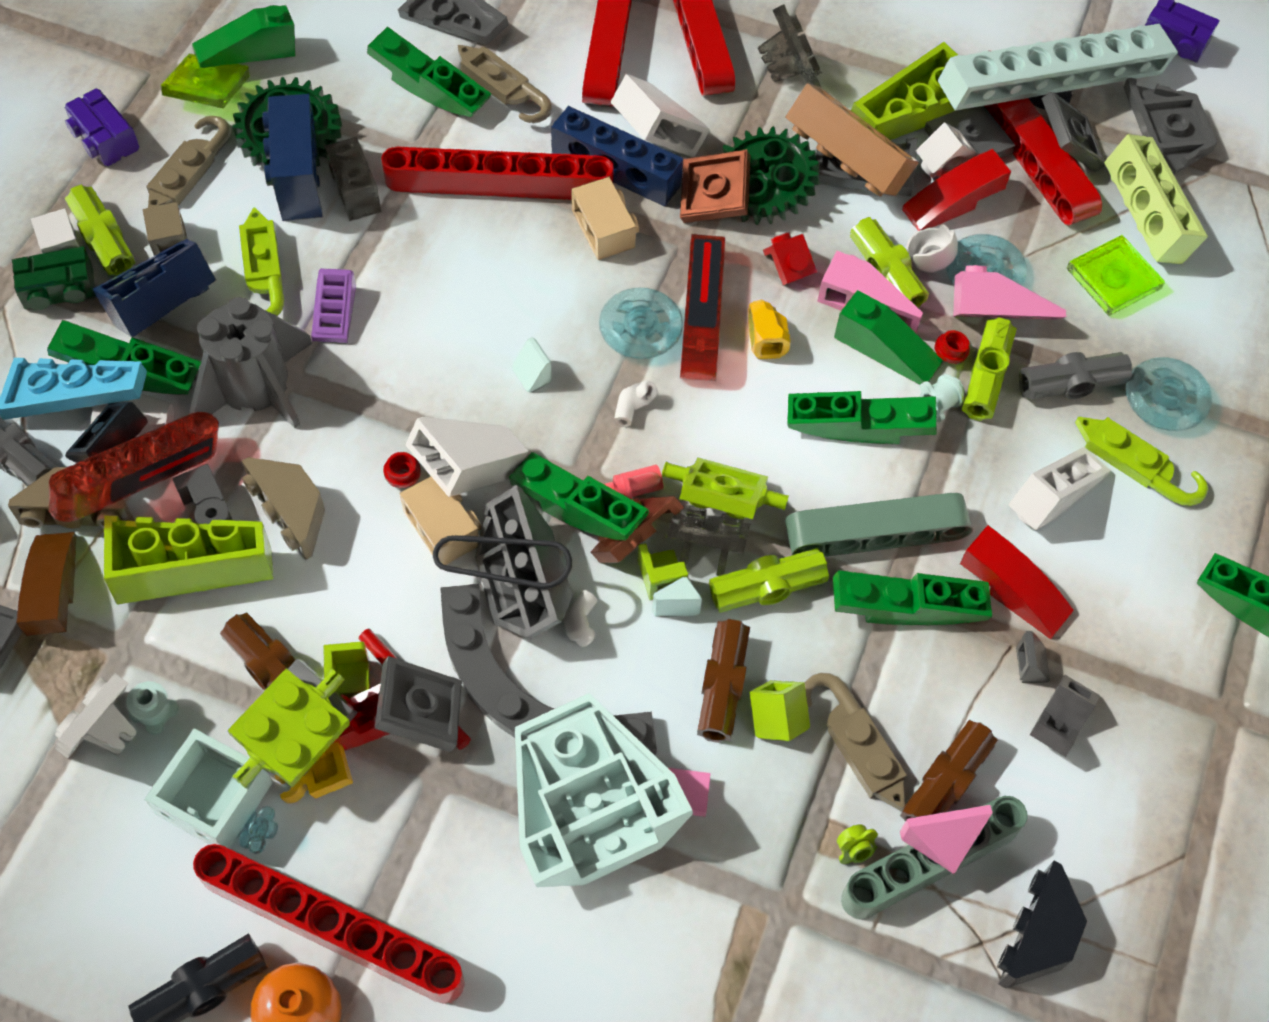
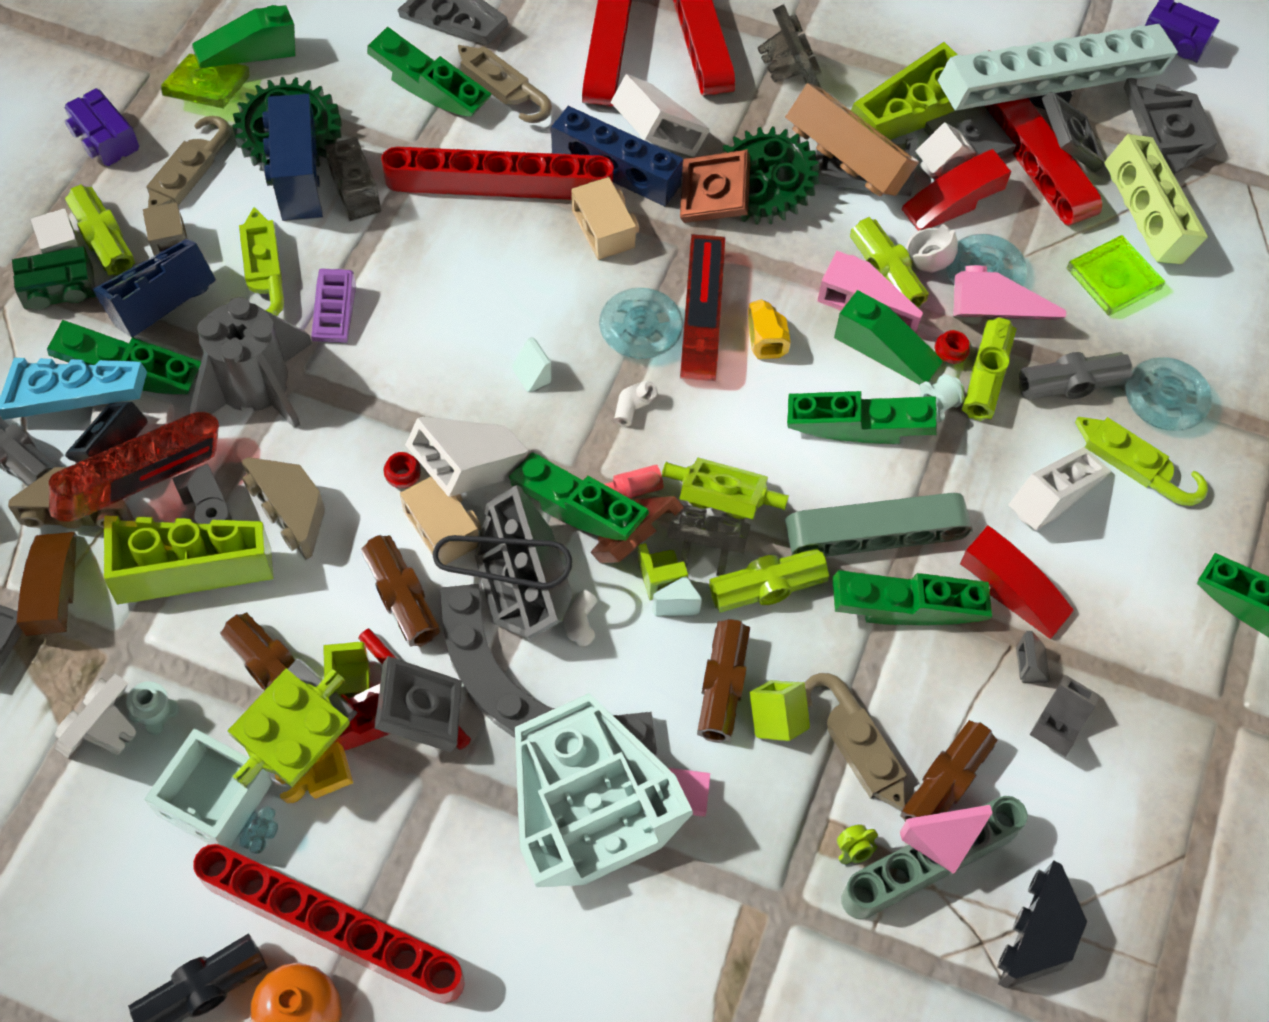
(400, 590): none -> reddish brown piece
(791, 257): red bracket -> none

